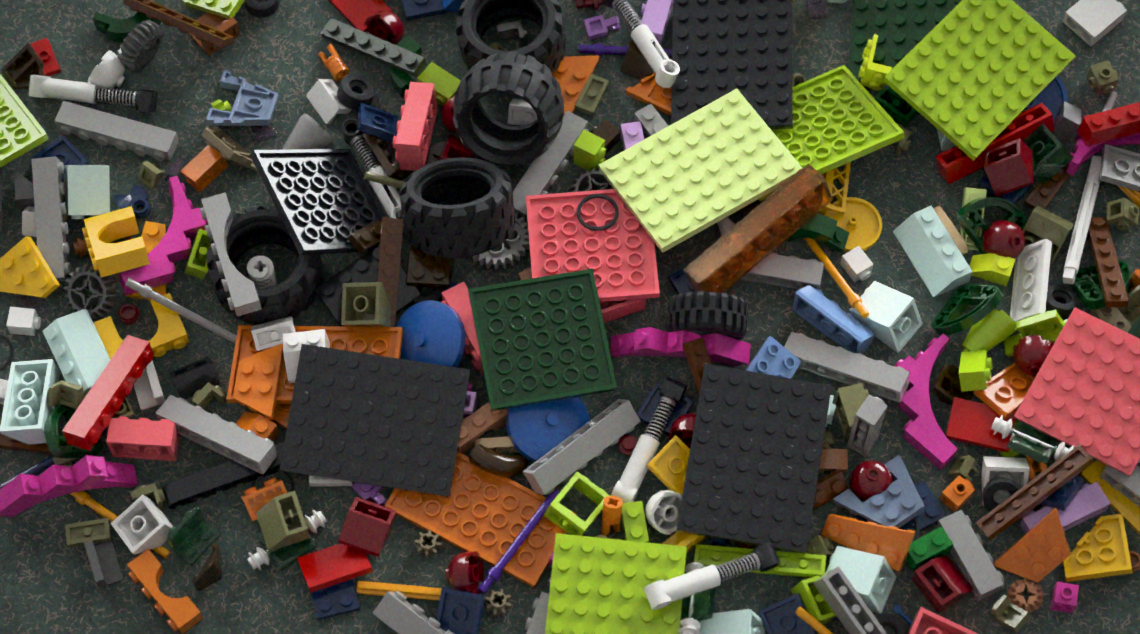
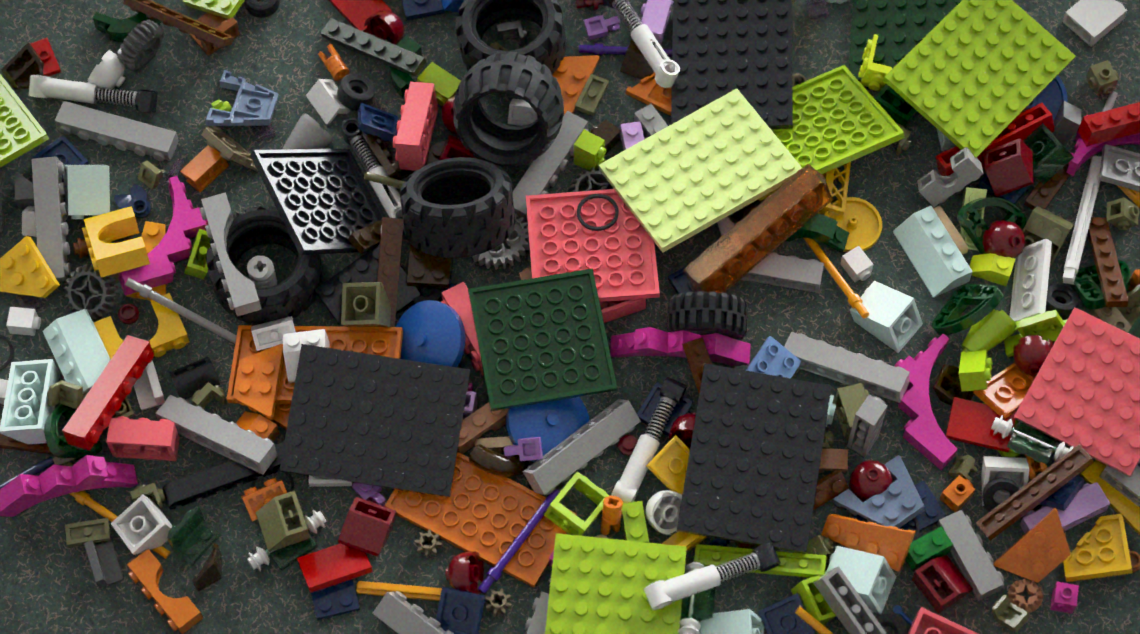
(527, 449): none -> medium lavender plate
(832, 320): medium blue slope -> none
(938, 188): none -> light grey arch

